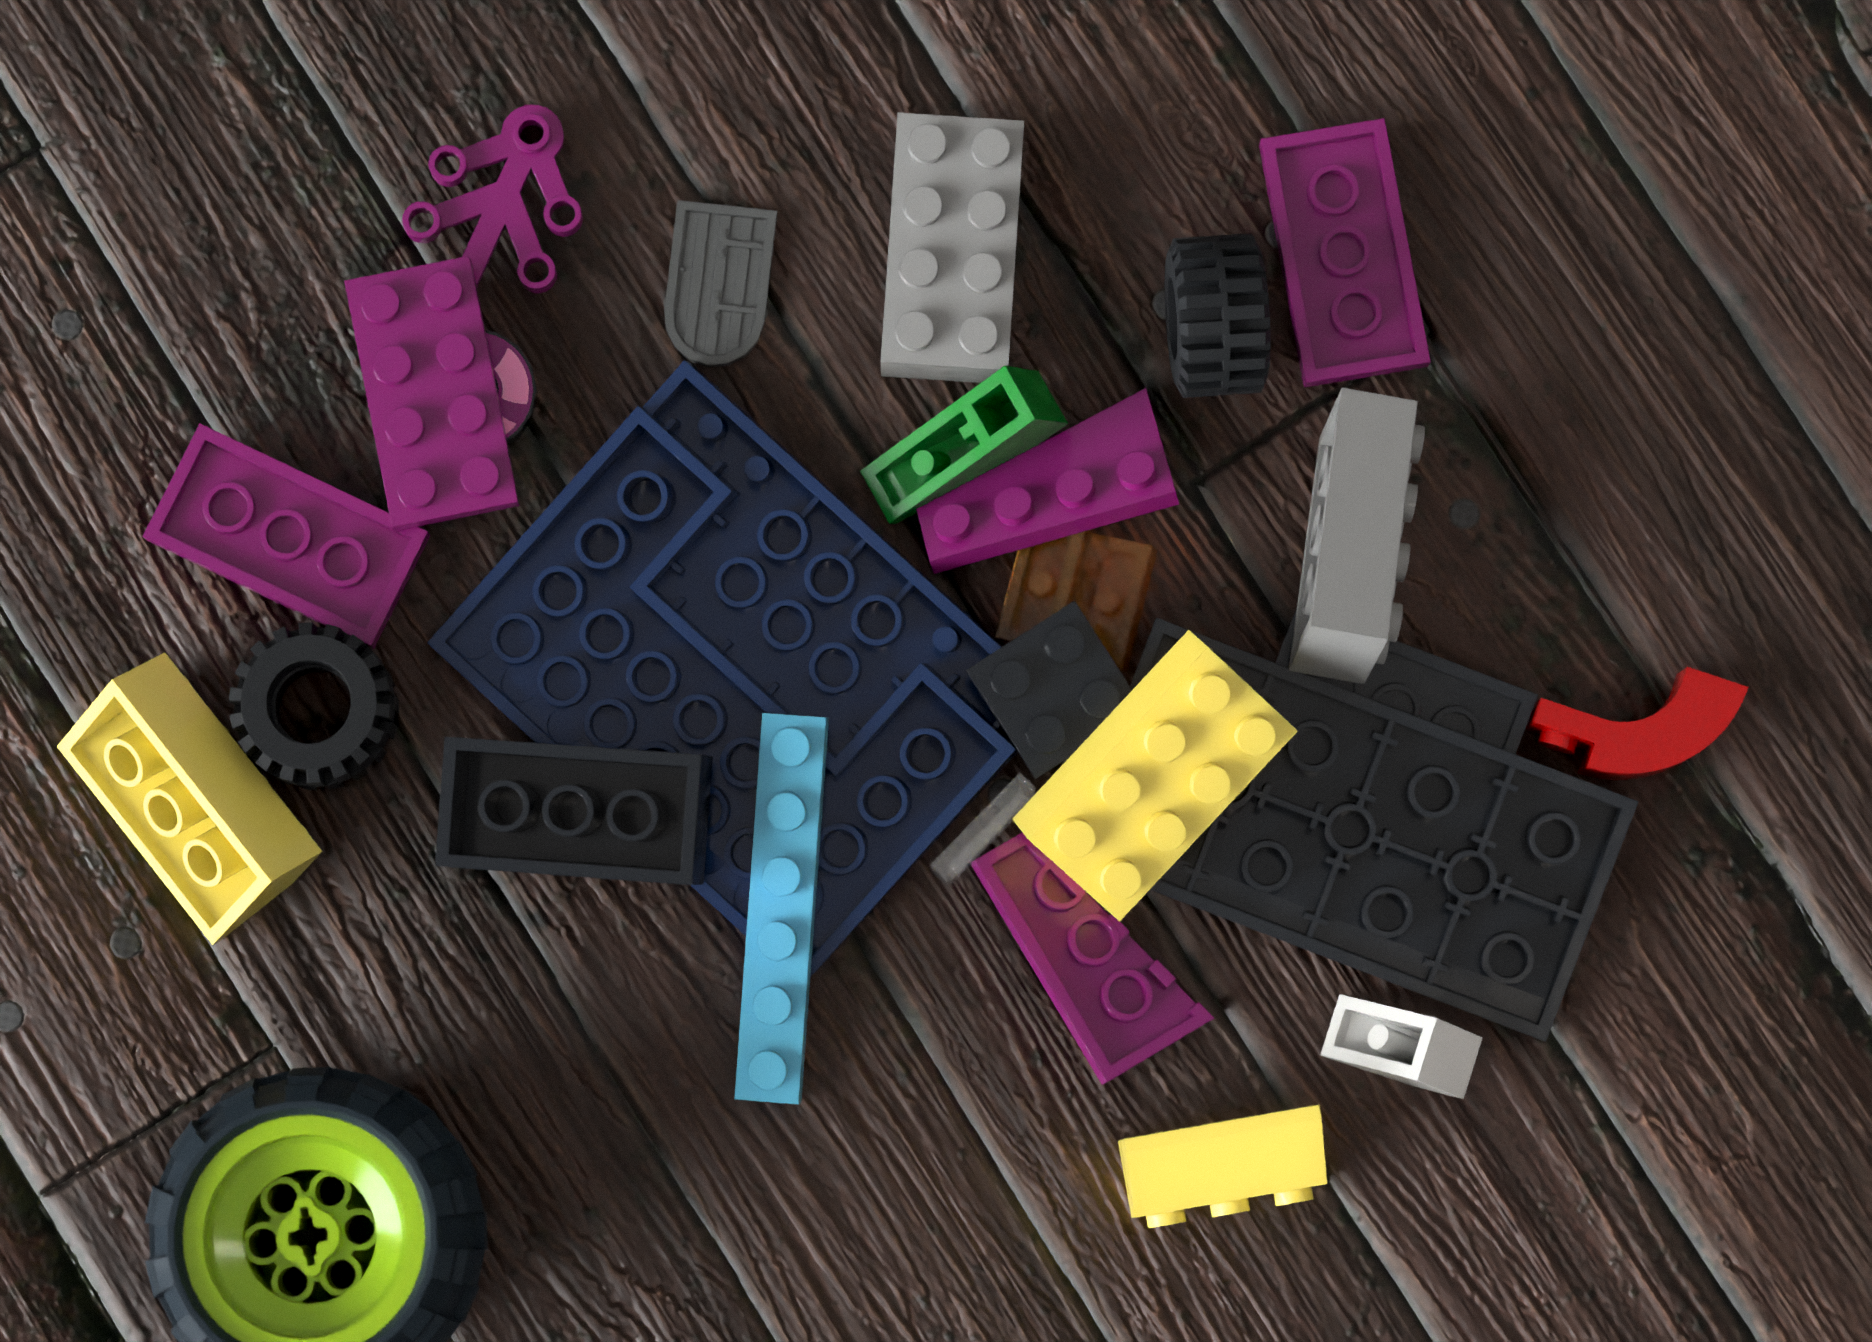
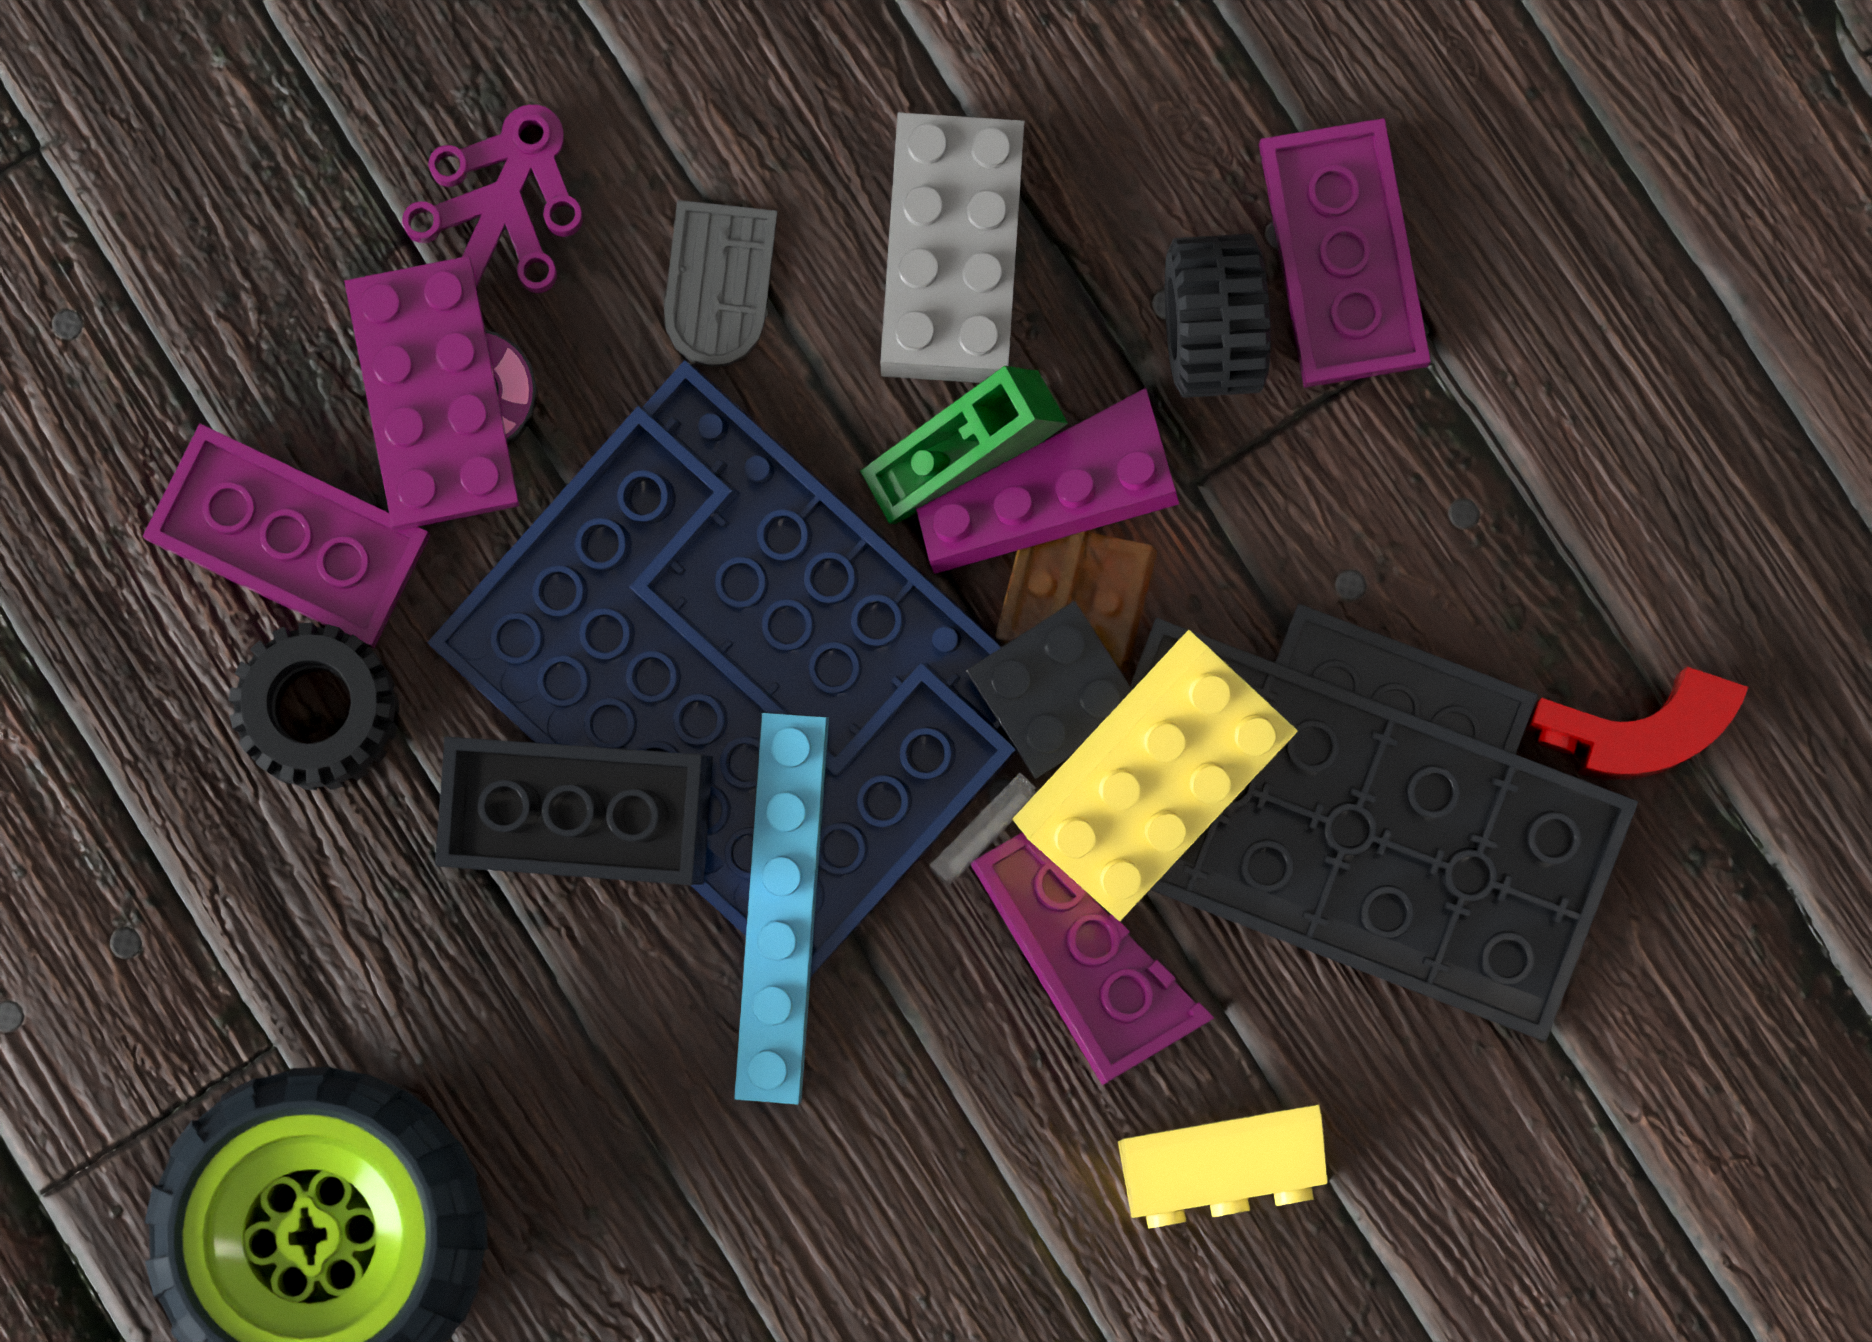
(188, 797): light yellow slope -> none
(1356, 535): light grey brick -> none
(1402, 1045): white slope -> none

